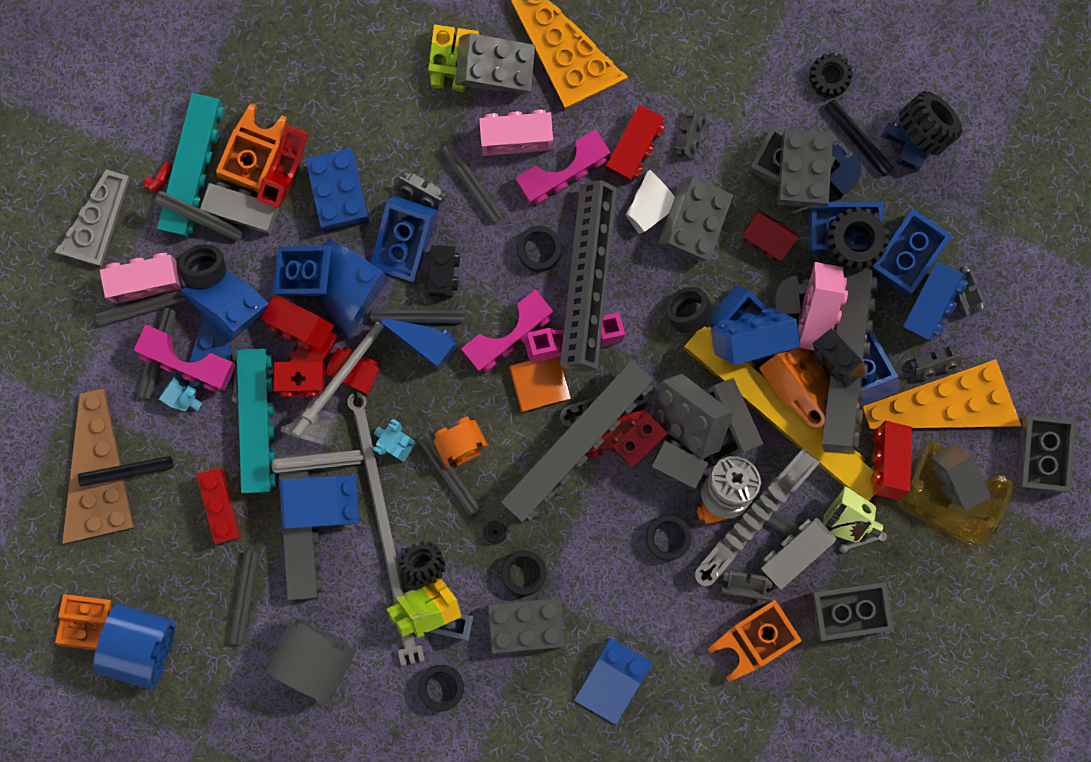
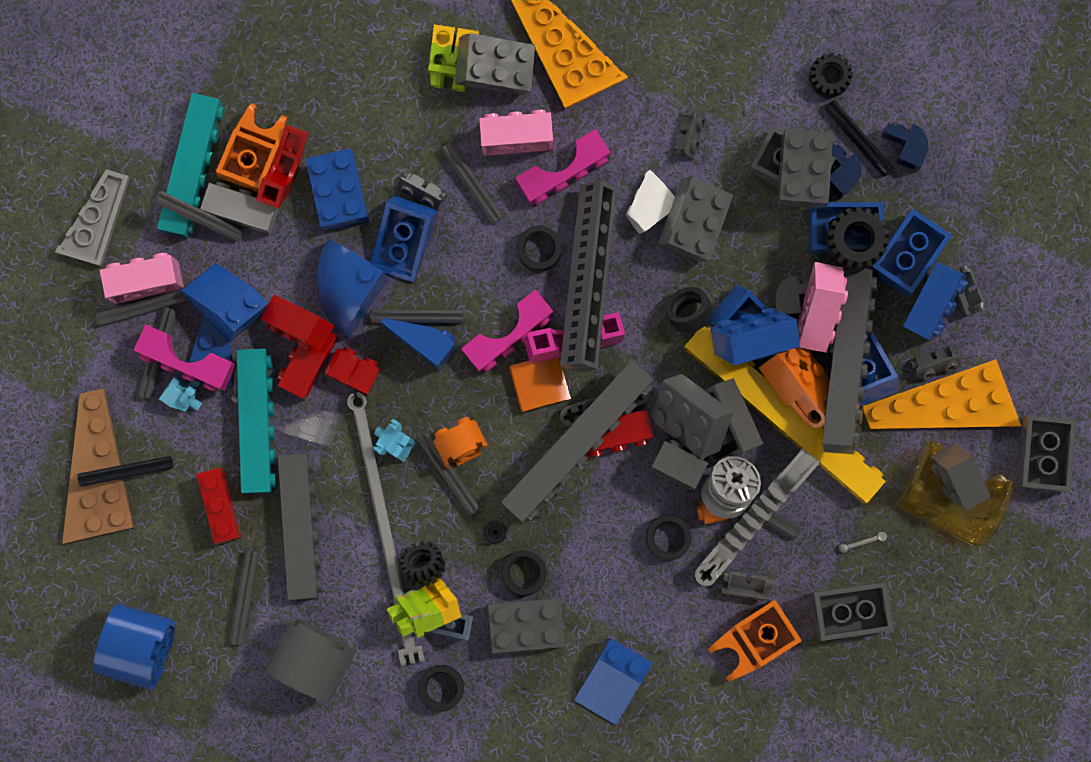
(81, 621): orange slope -> none
(160, 179): red arm -> none
(204, 278): black tyre -> none
(288, 371): red brick -> none
(302, 271): blue slope -> none
(310, 415): light grey bar -> none
(317, 461): light grey axle -> none
(319, 502): blue slope -> none
(442, 271): black brick -> none
(636, 144): red brick -> none
(639, 439): dark red brick -> none
(769, 235): dark red brick -> none
(797, 552): light grey brick -> none
(838, 357): black brick -> none
(851, 517): yellowish green torso -> none
(892, 460): red brick -> none
(930, 123): black tyre -> none

